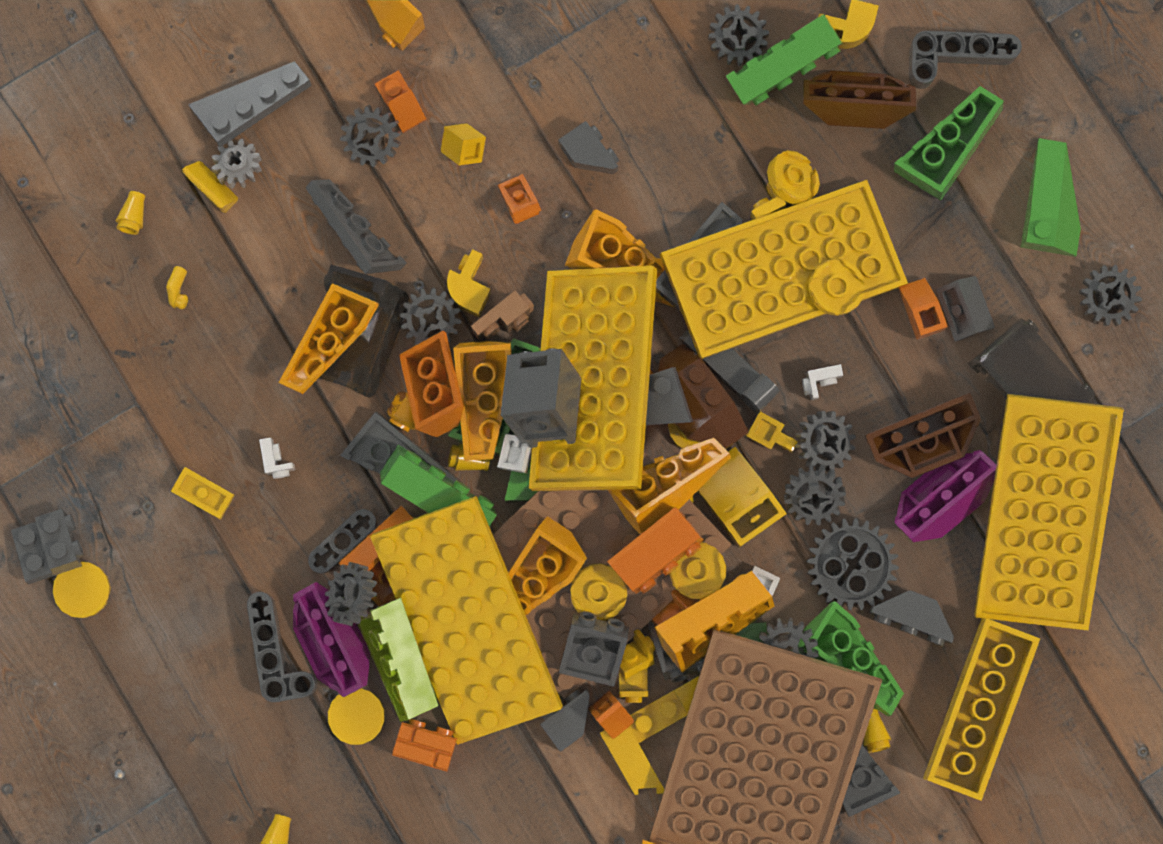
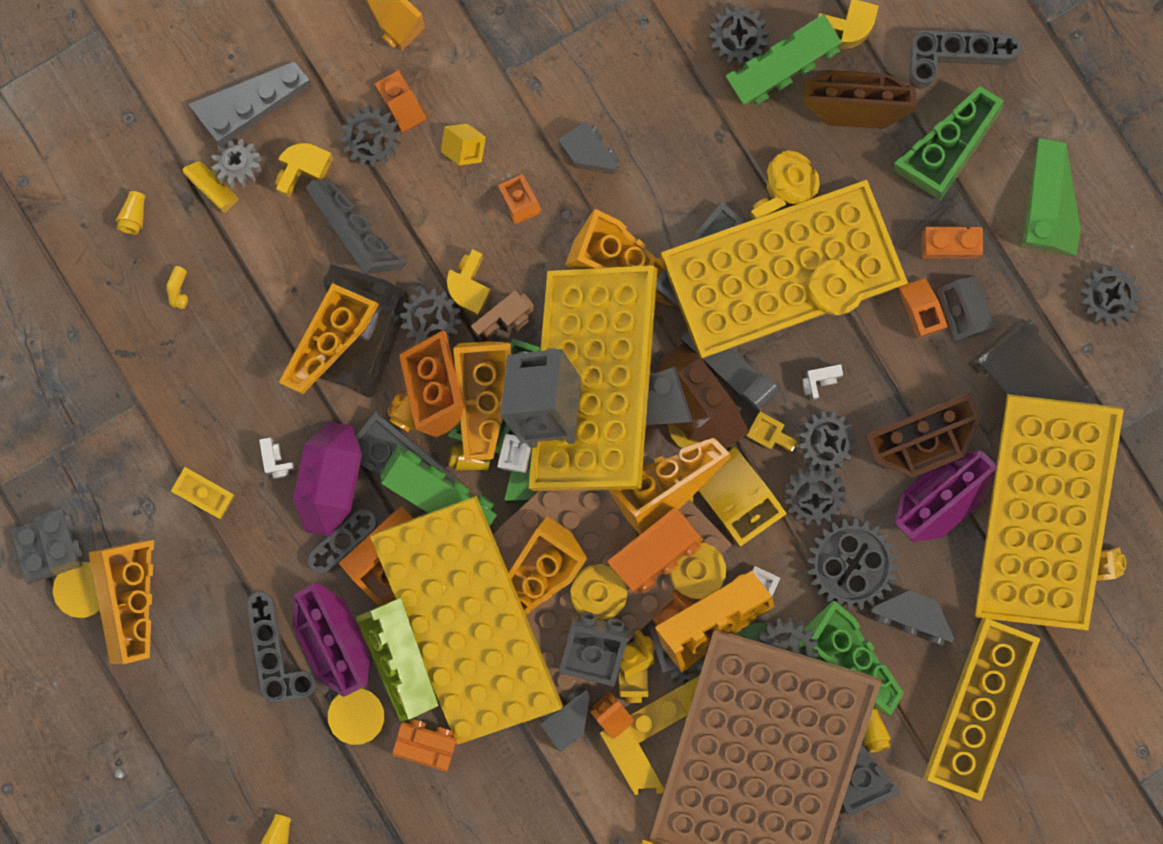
(124, 599): none -> light orange wedge
(299, 160): none -> yellow brick
(327, 478): none -> magenta wedge
(350, 594): dark grey gear -> none
(952, 243): none -> orange brick
(1111, 564): none -> yellow bracket

